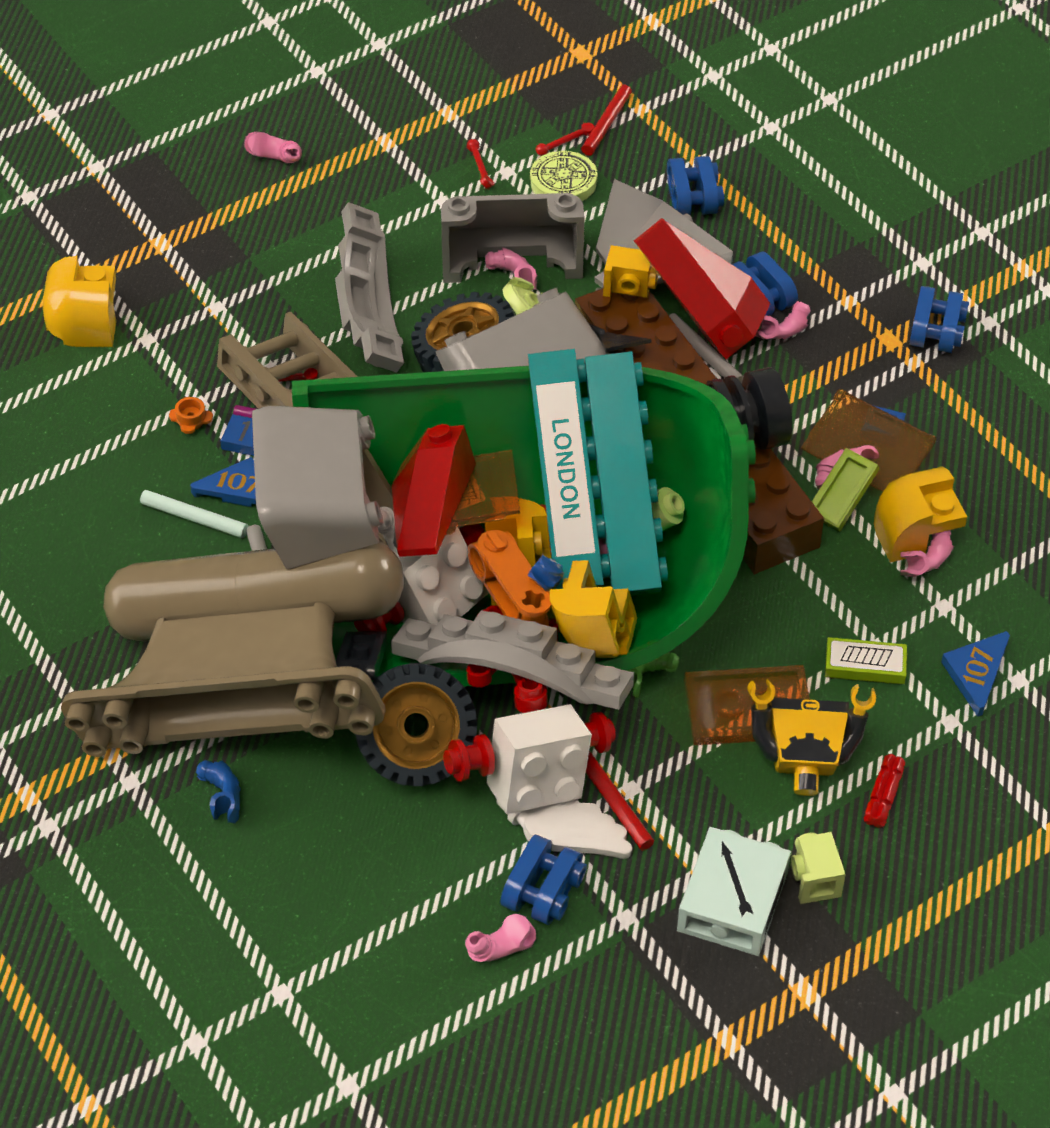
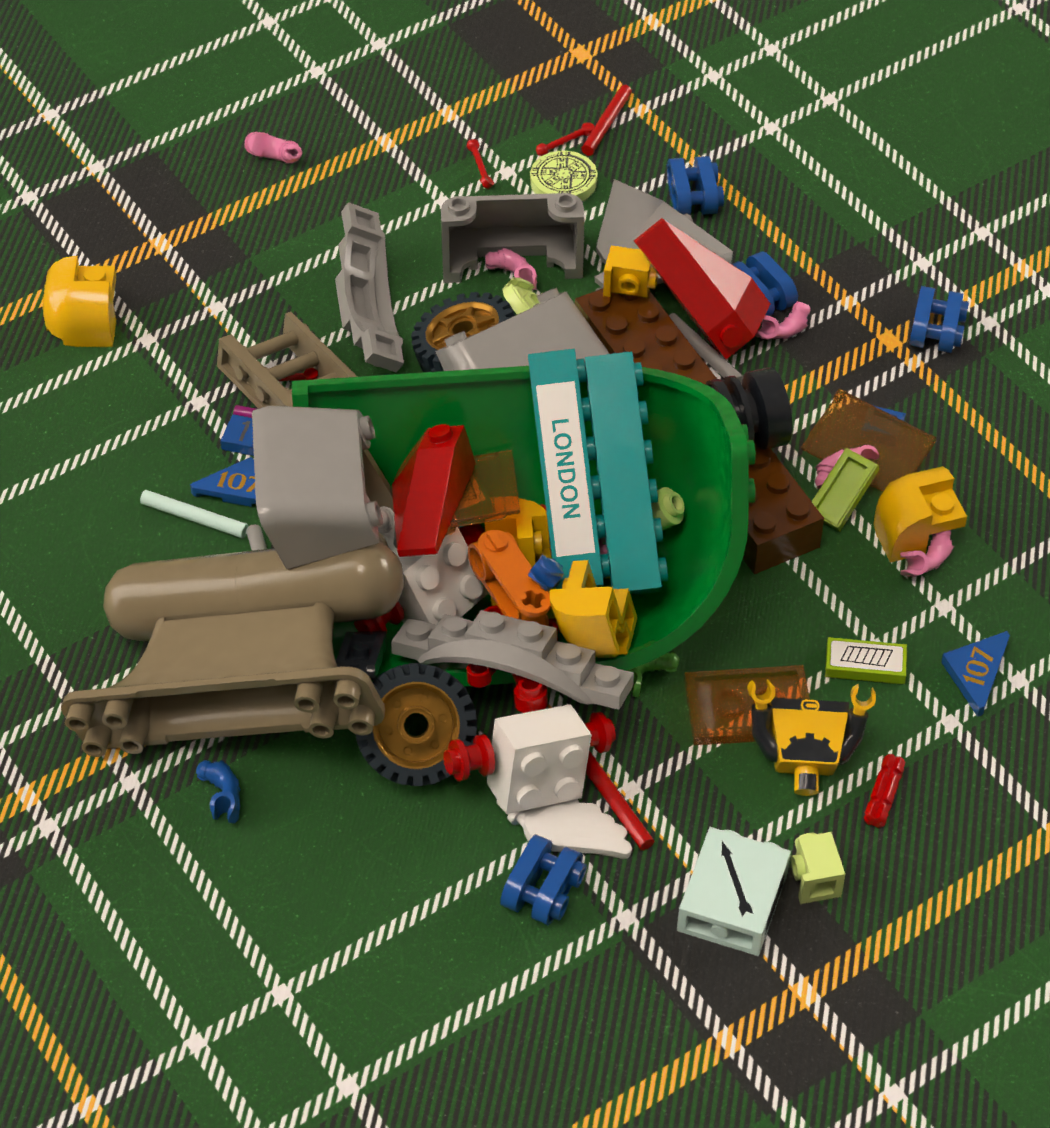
(190, 414): orange plate -> none
(513, 936): bright pink piece -> none
(617, 341): black piece -> none

